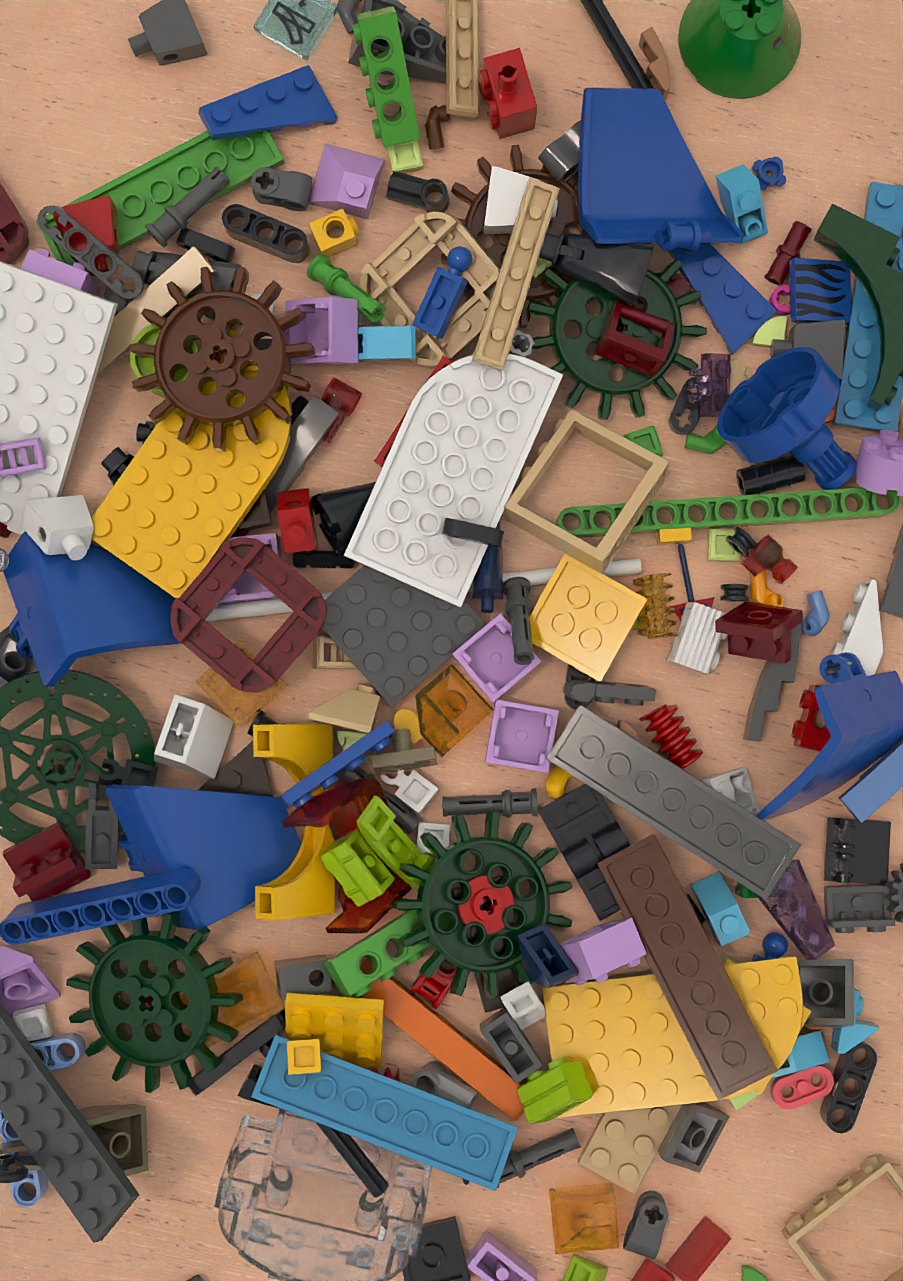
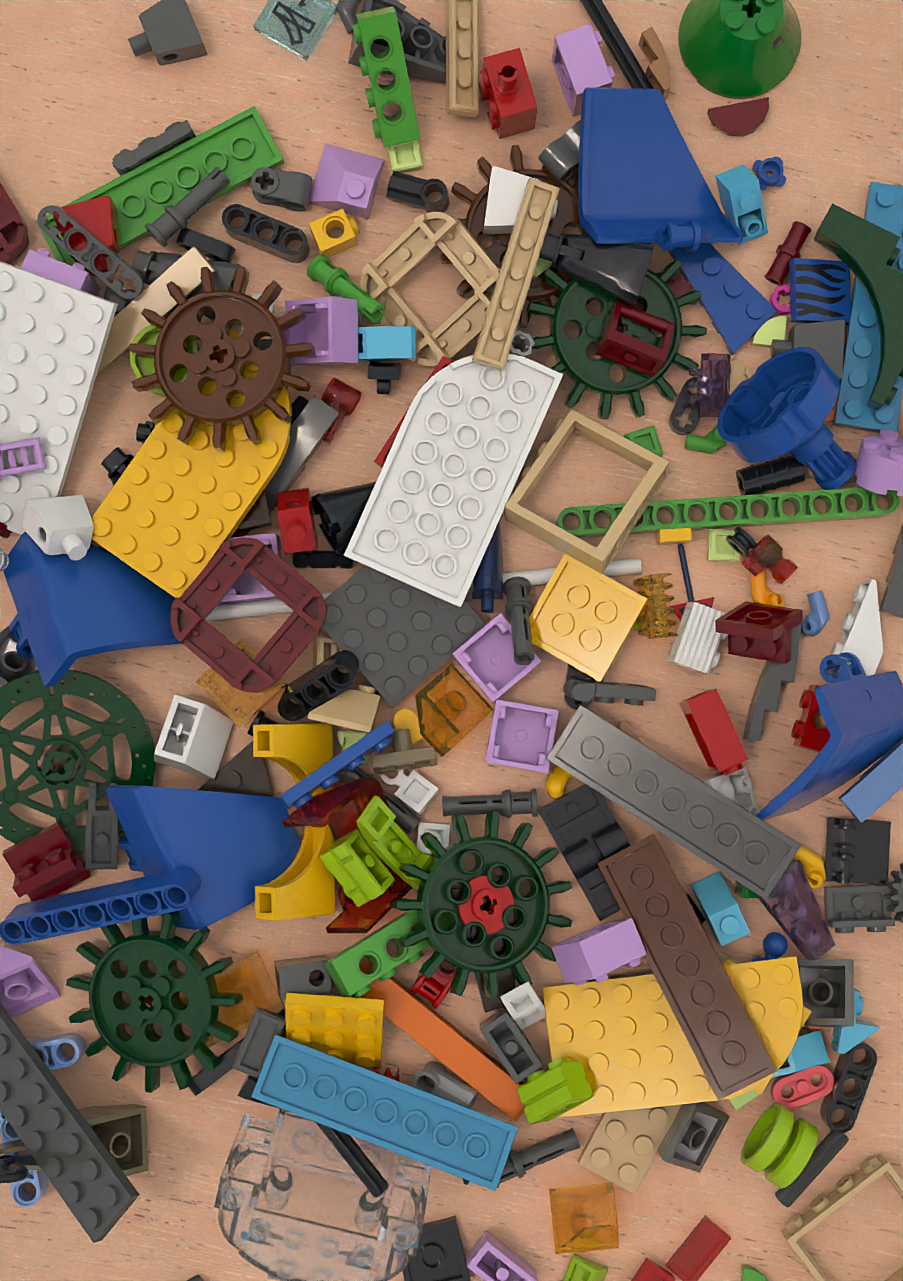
(33, 1022): white tile -> none
(132, 774): black plate -> none
(152, 147): none -> dark grey hinge
(258, 1041): none -> dark grey tile
(269, 106): blue wing -> none
(304, 1056): yellow tile -> none
(326, 675): none -> black beam
(384, 373): none -> black tile
(433, 128): reddish brown arm -> none
(444, 294): blue plate -> none
(472, 532): black beam -> none
(544, 957): dark blue slope -> none
(580, 65): none -> lavender container
(645, 1229): dark grey piece -> none
(672, 736): red piece -> none
(714, 732): none -> red window
(734, 592): black bush -> none
(741, 117): none -> dark red tile
(779, 1145): none -> lime wheel
(813, 866): none -> yellow arm
(818, 1161): none -> dark grey axle

